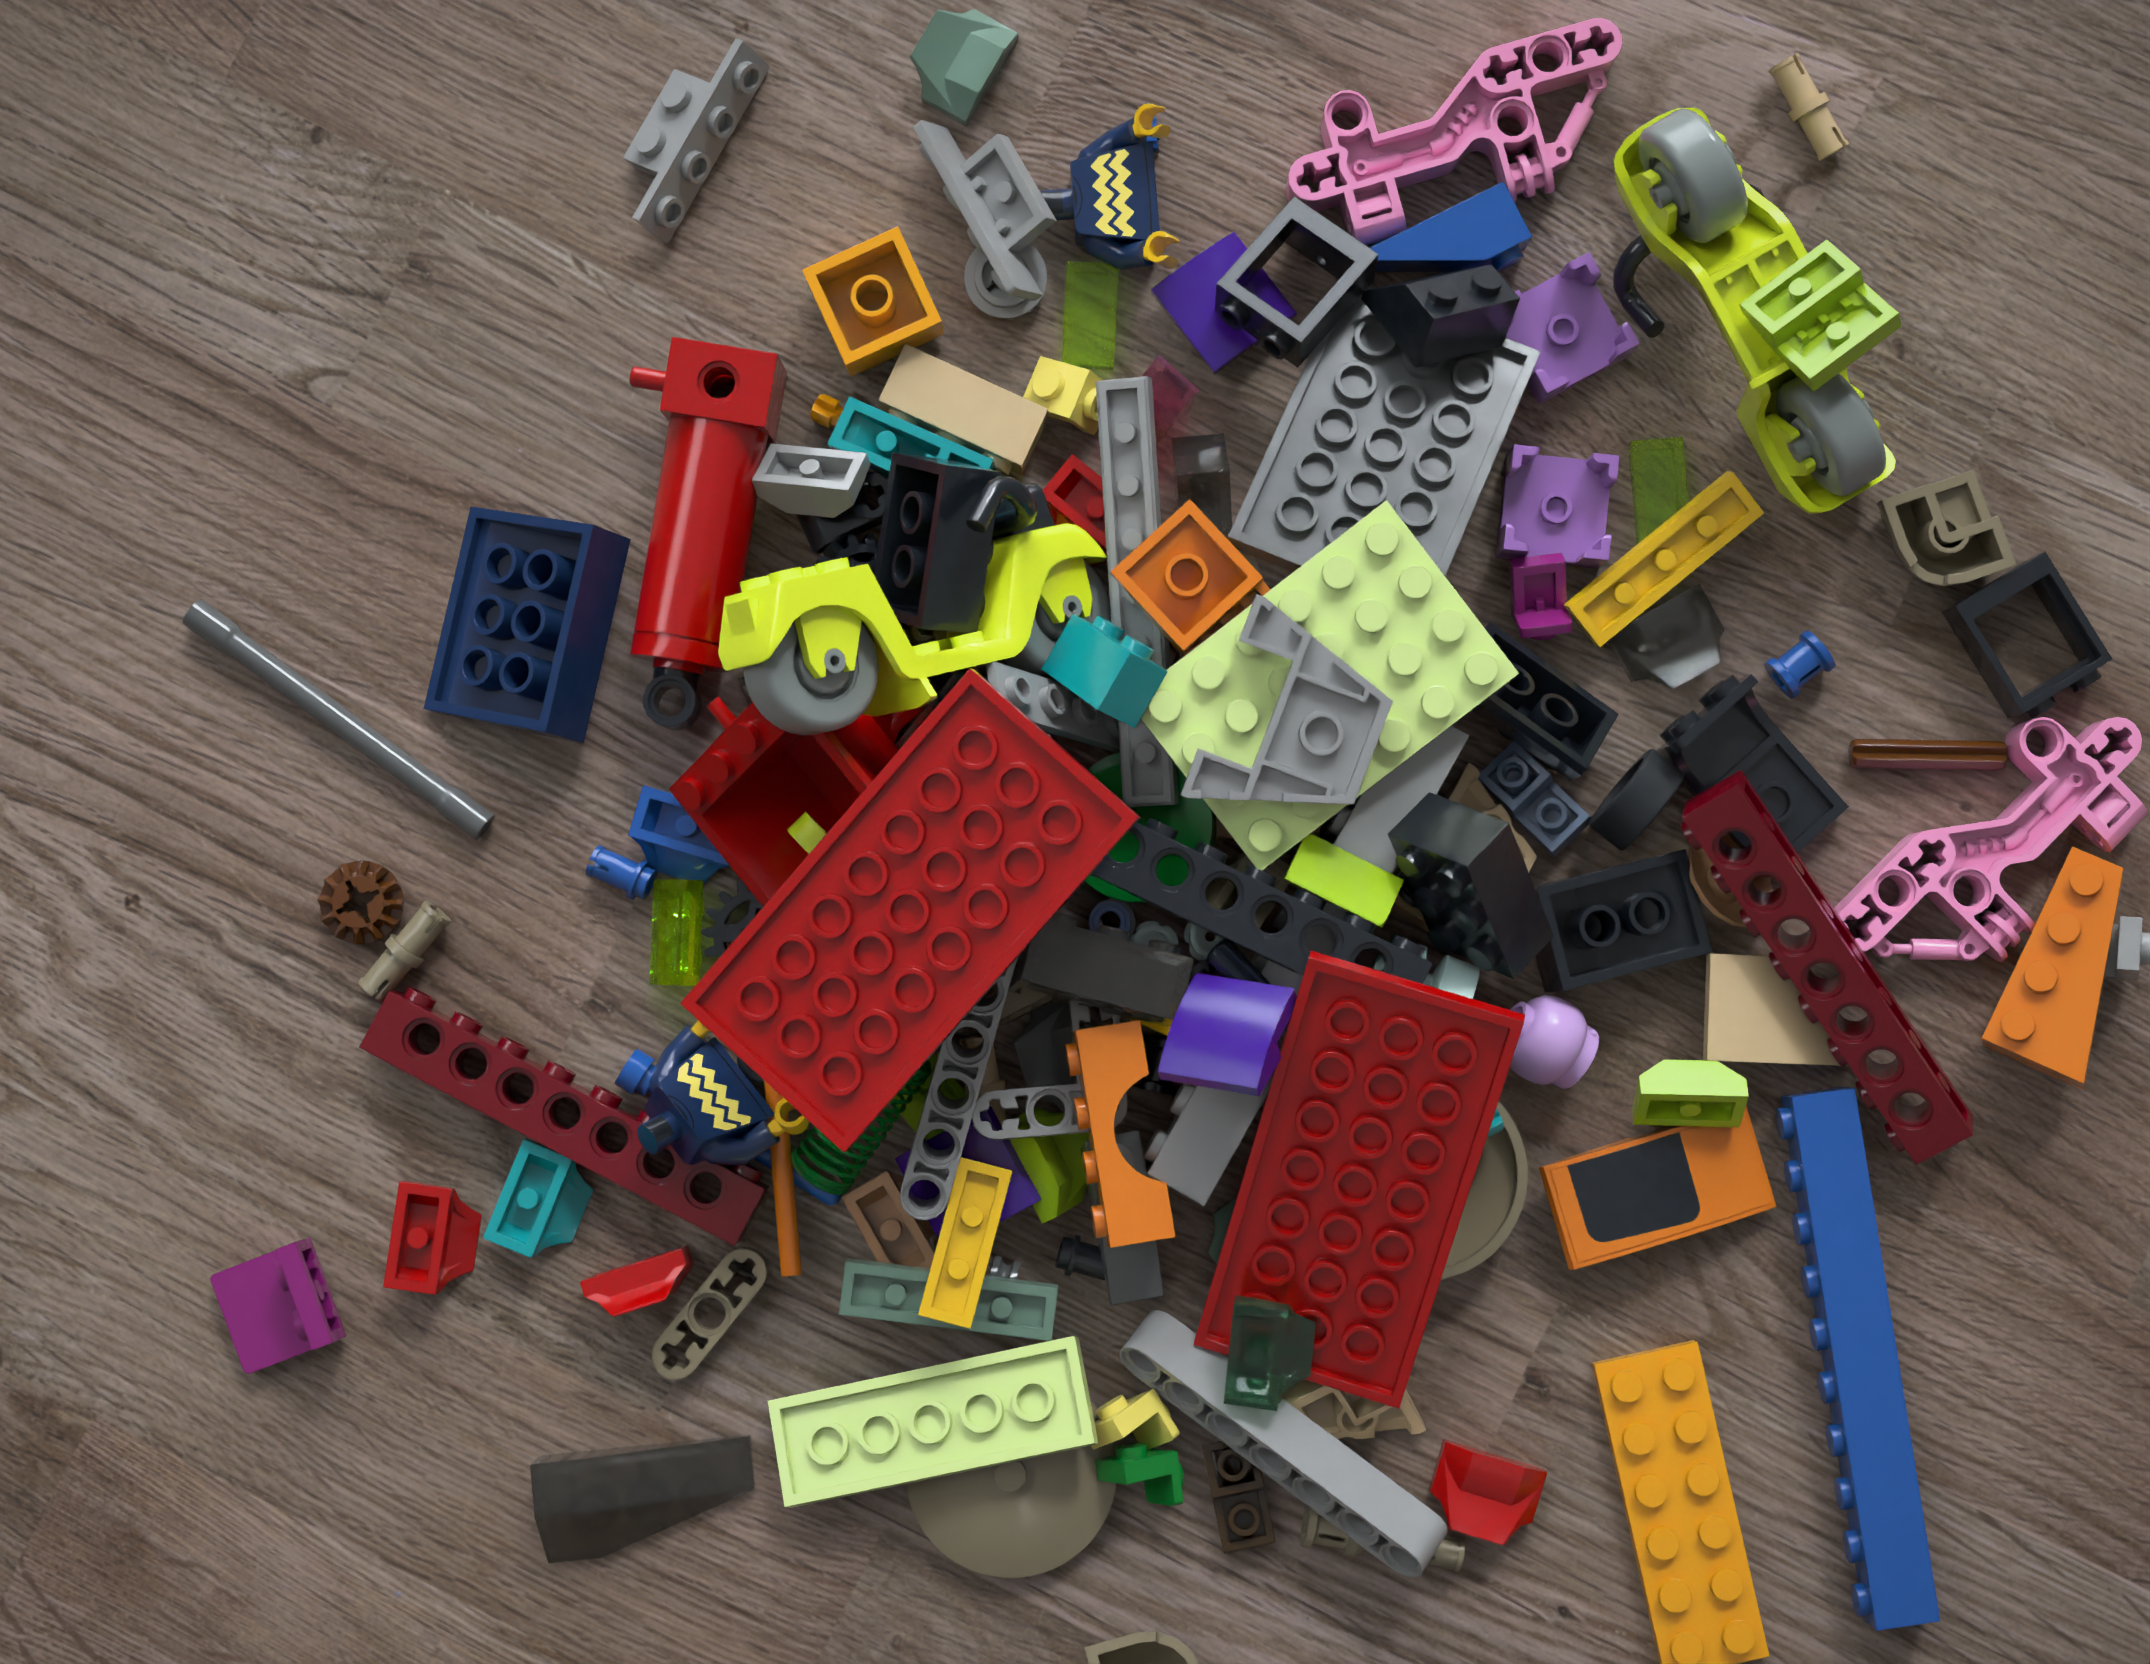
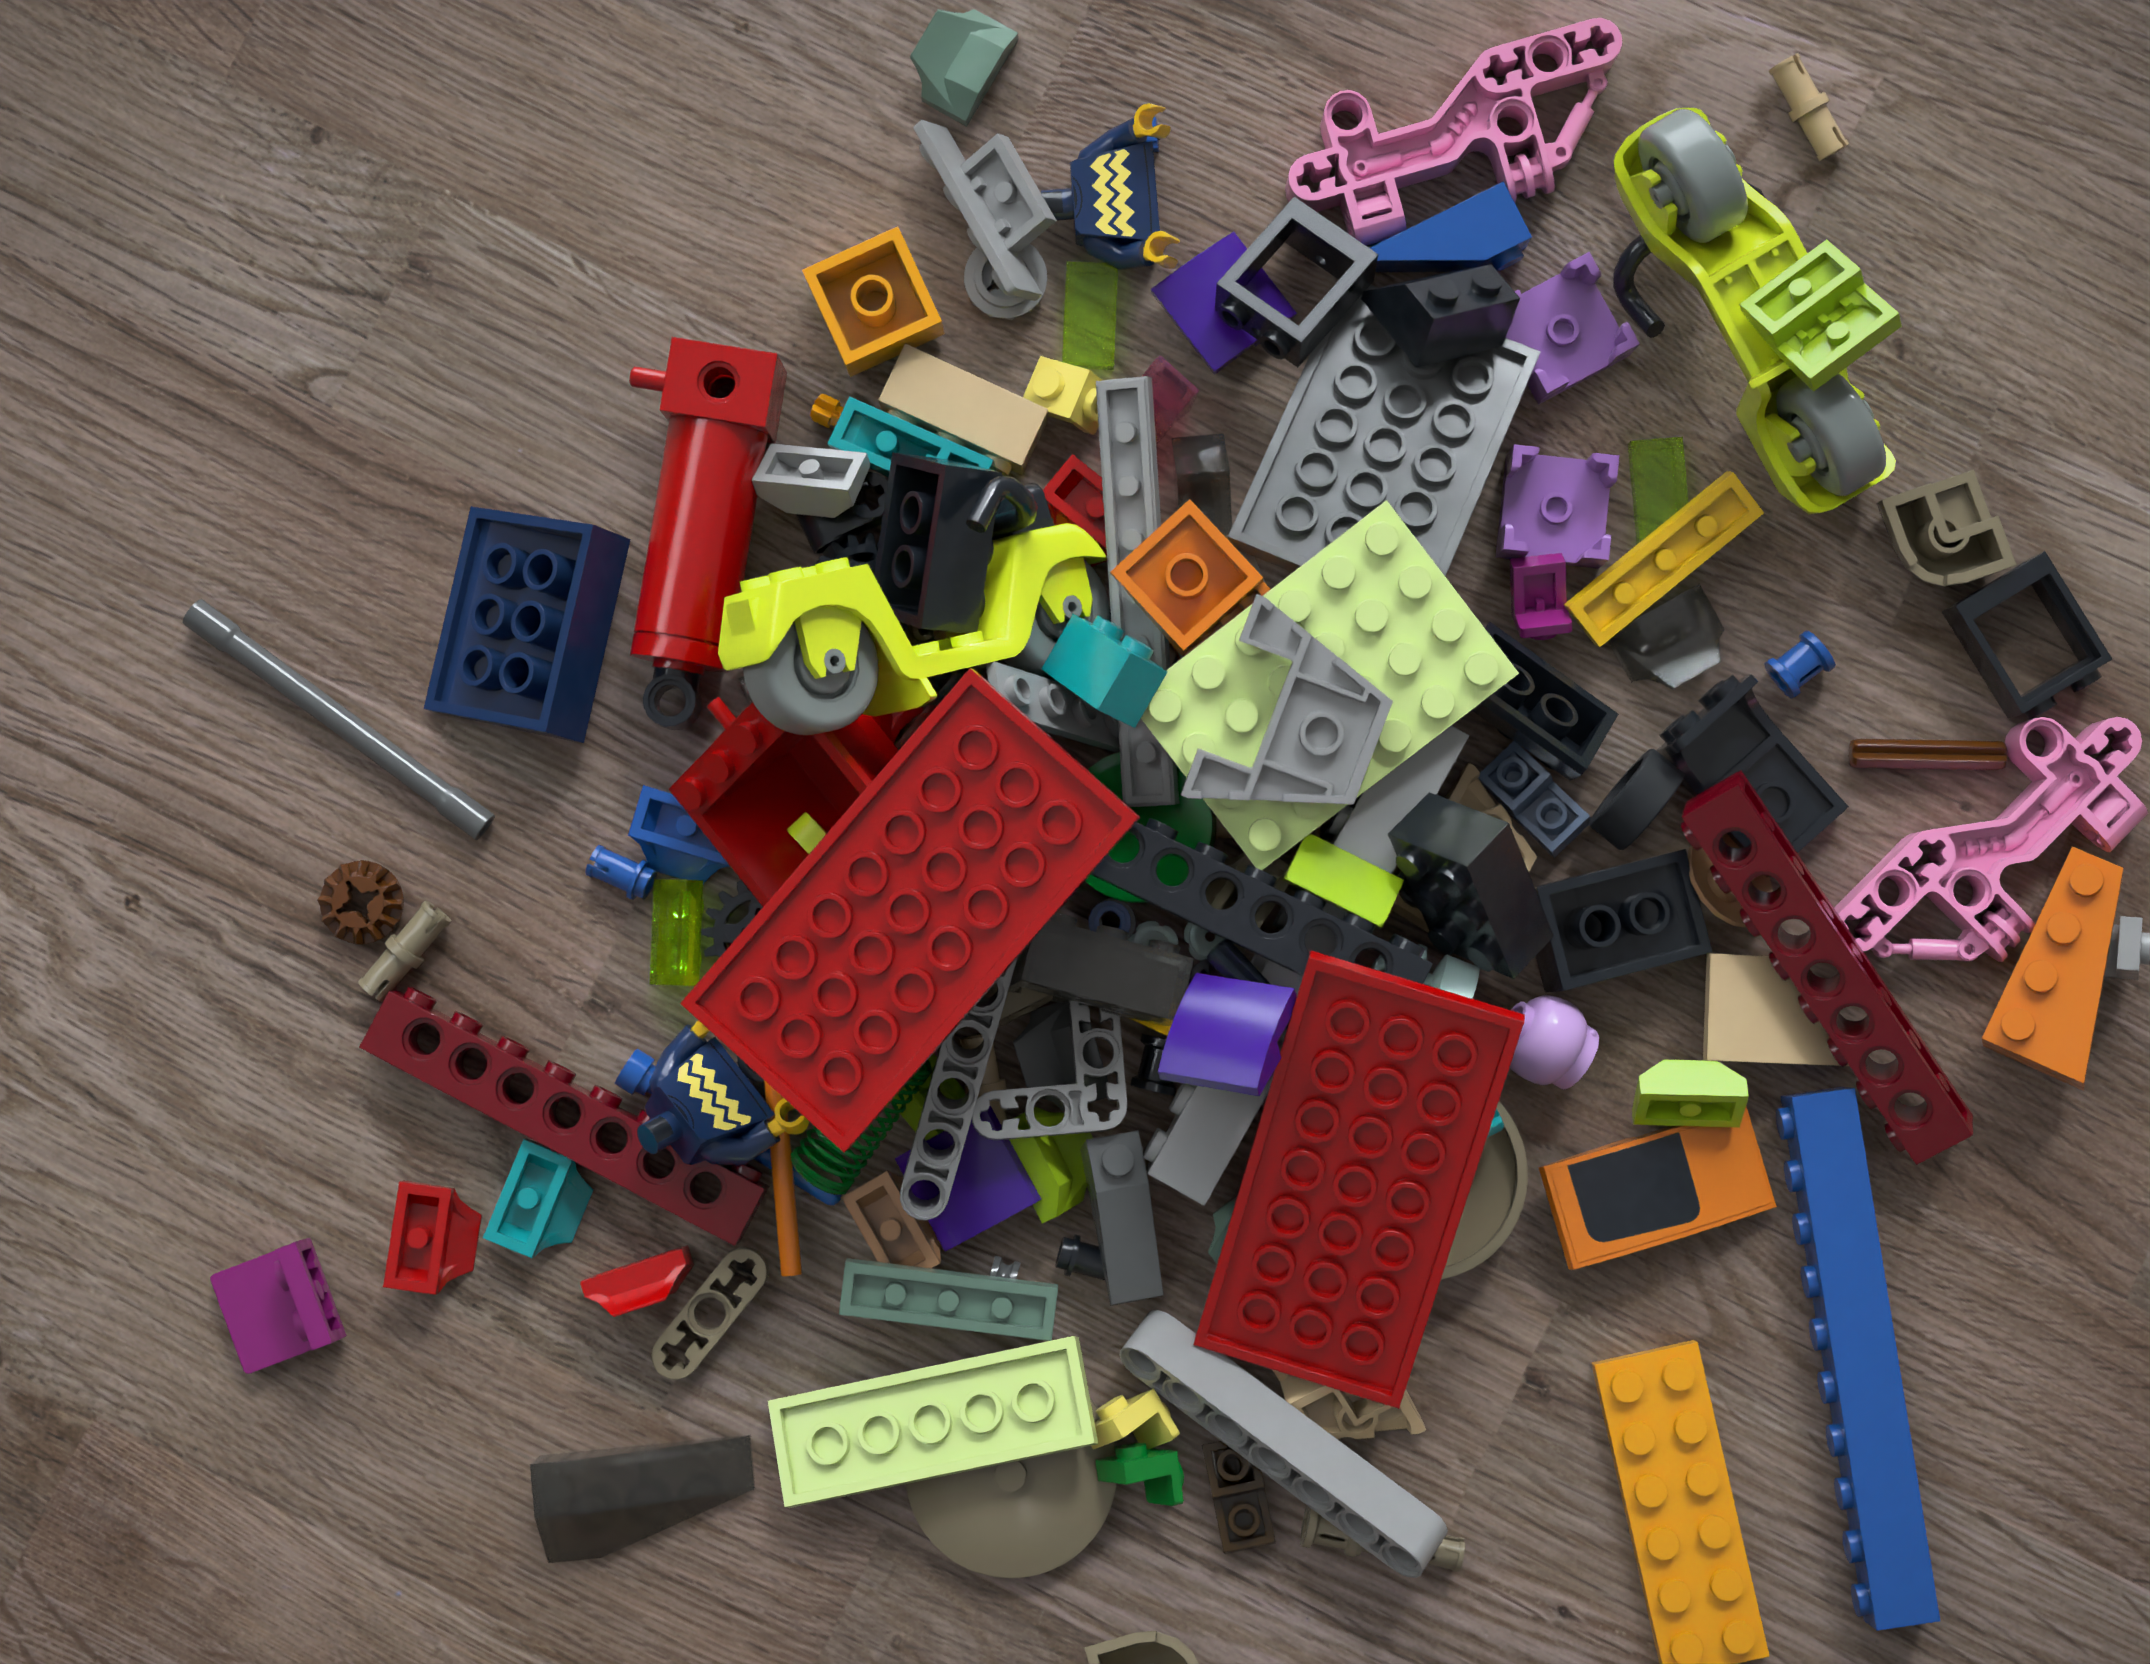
(688, 134): light grey bracket -> none
(965, 1243): yellow plate -> none
(1131, 1204): orange arch -> none
(1266, 1352): clear green slope -> none
(1485, 1491): red slope -> none

